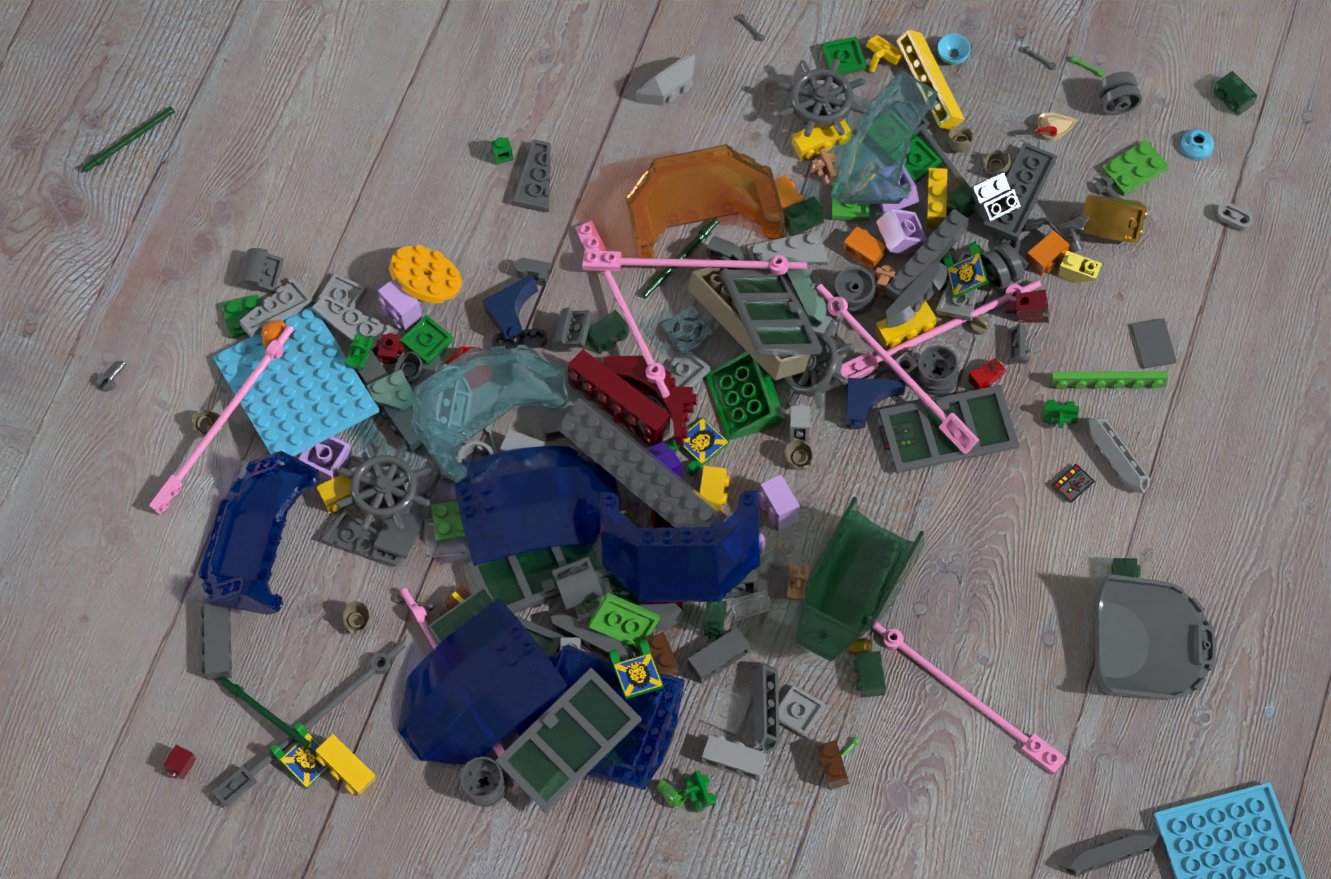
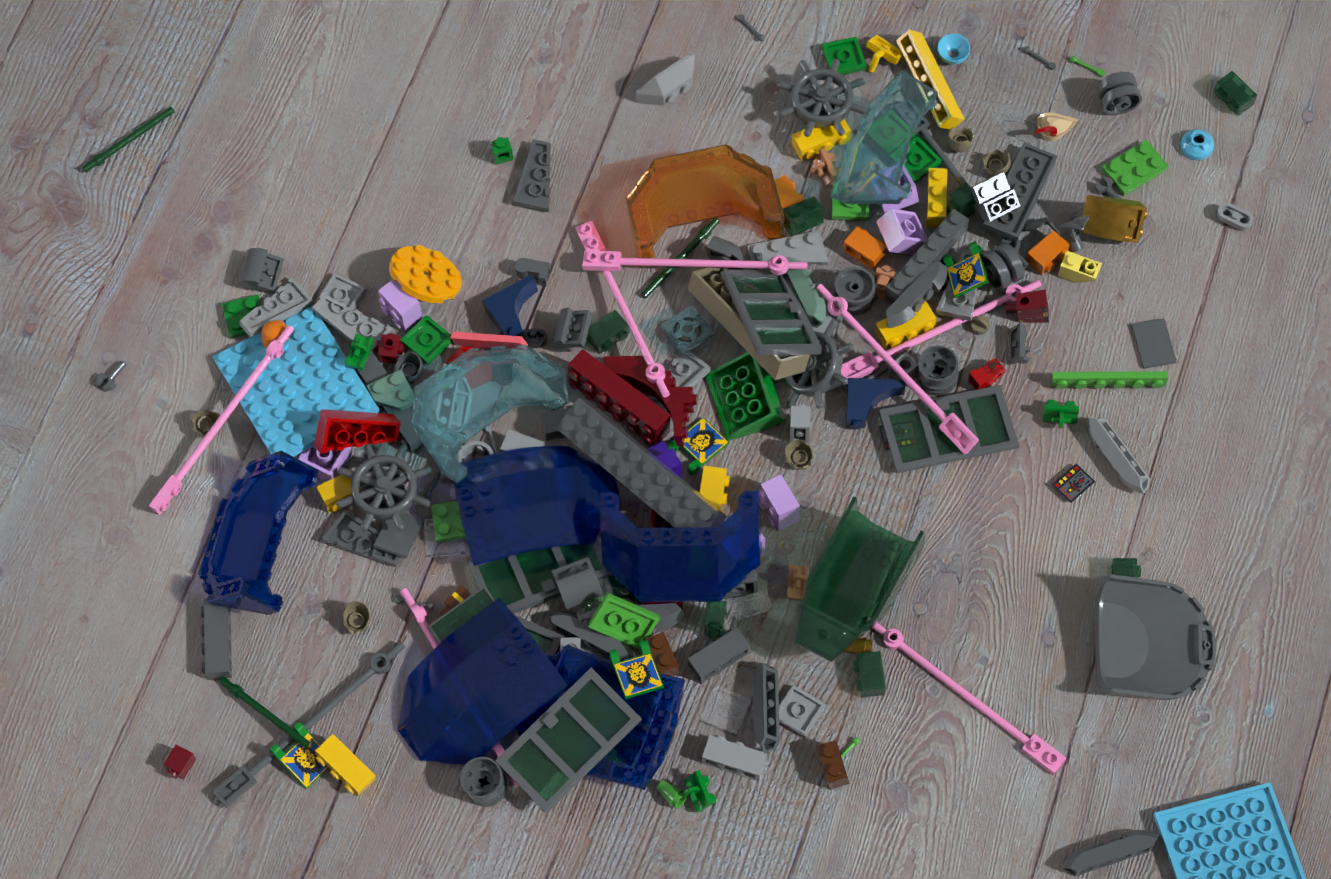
(350, 428): none -> red wedge
(486, 340): none -> coral tile

